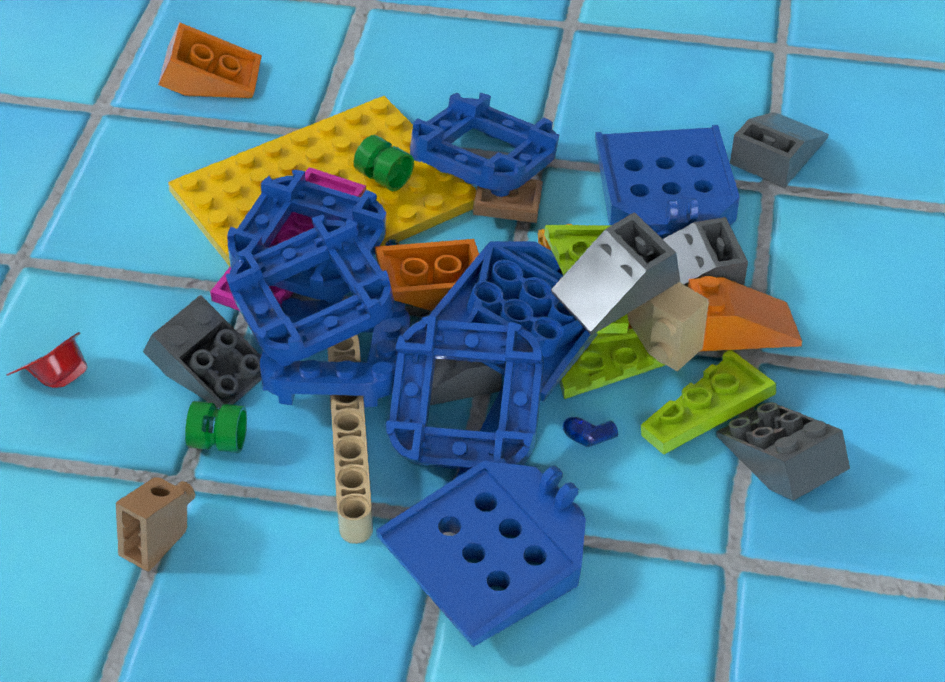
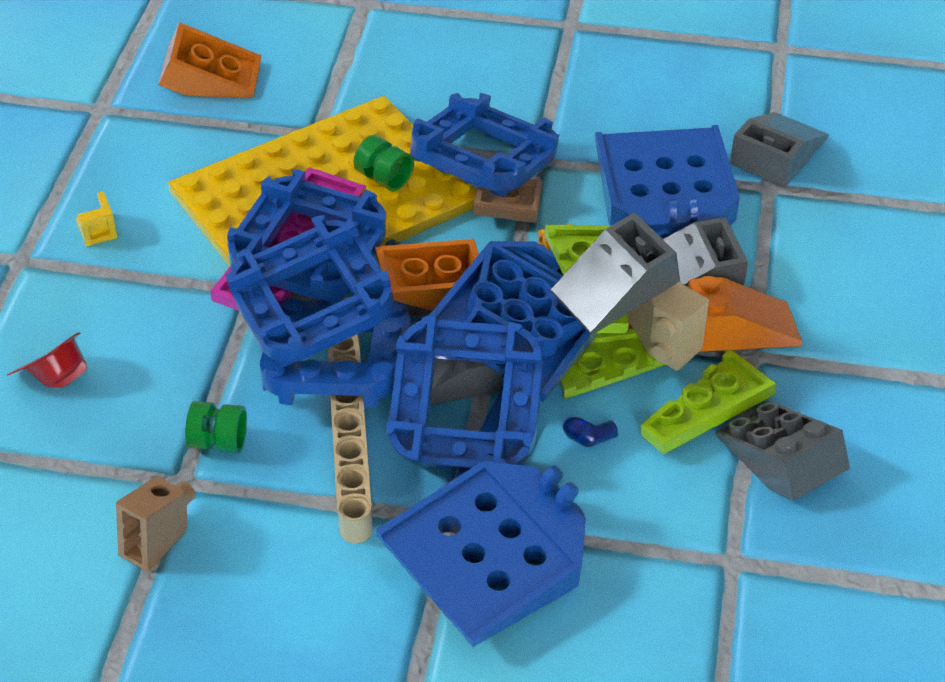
(97, 224): none -> yellow panel
(205, 354): dark grey slope -> none

